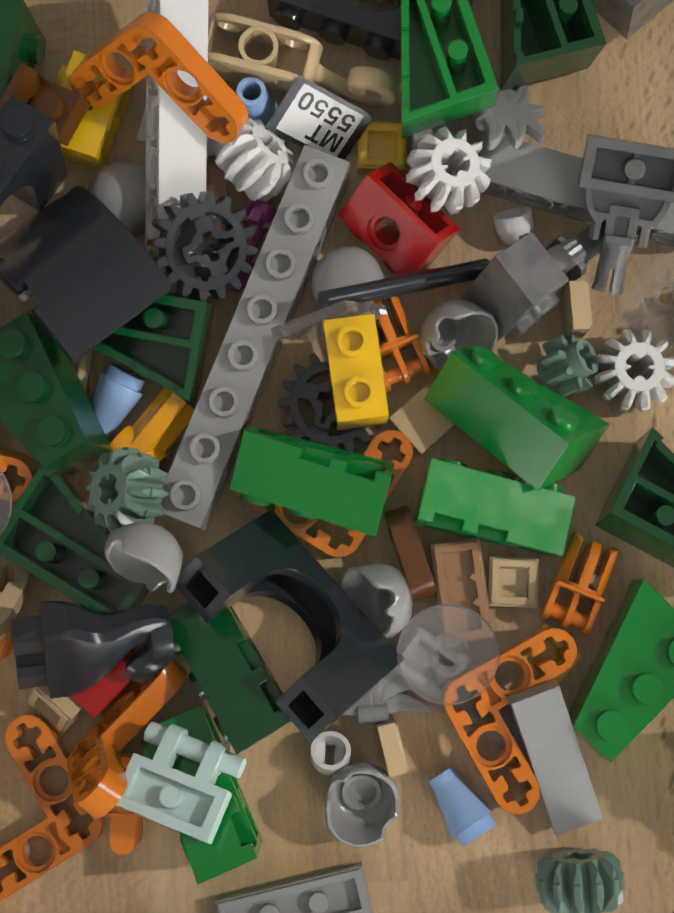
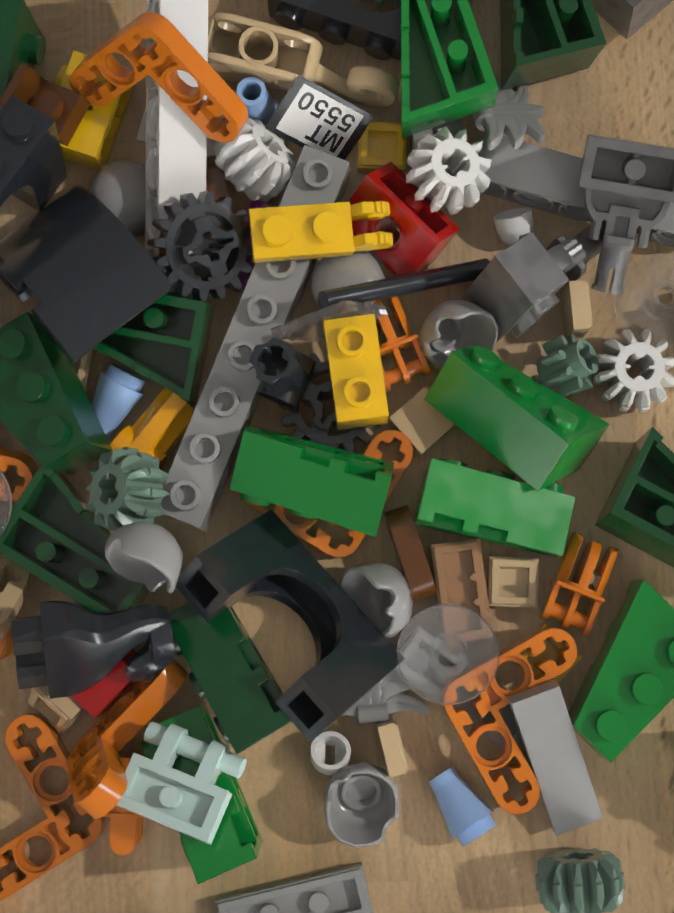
(281, 372): none -> black piece
(314, 230): none -> yellow hinge

